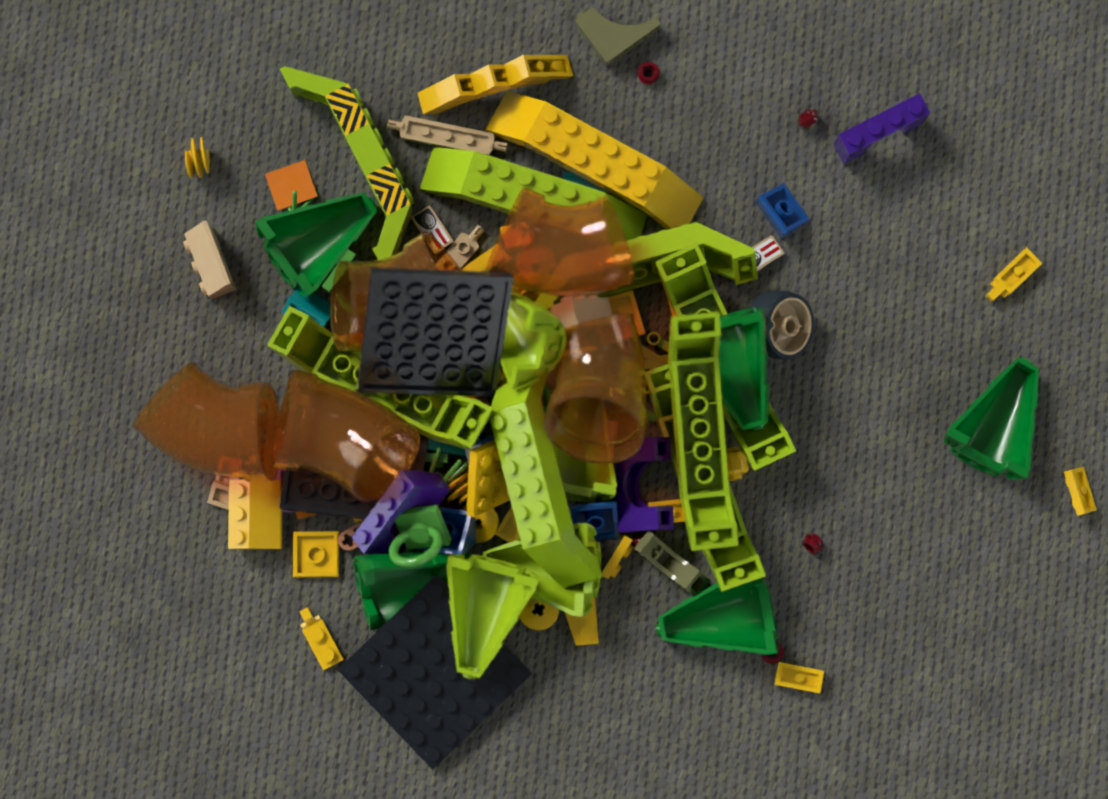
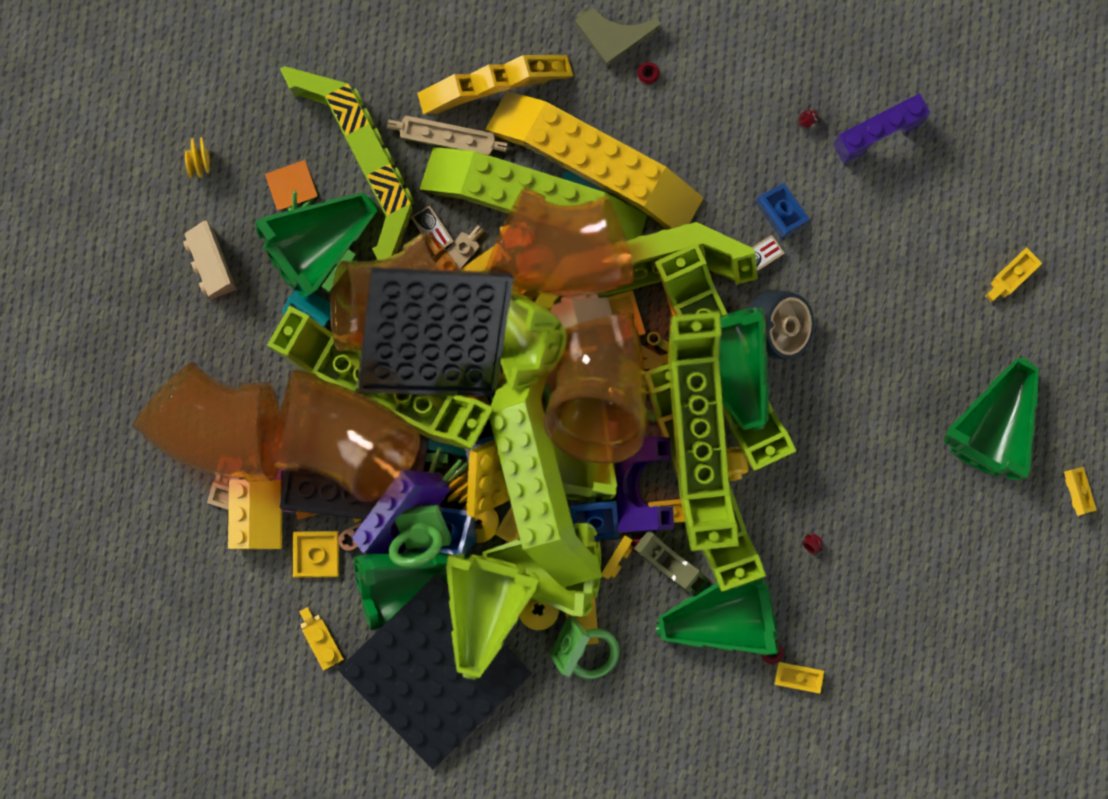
(571, 646): none -> bright green tile

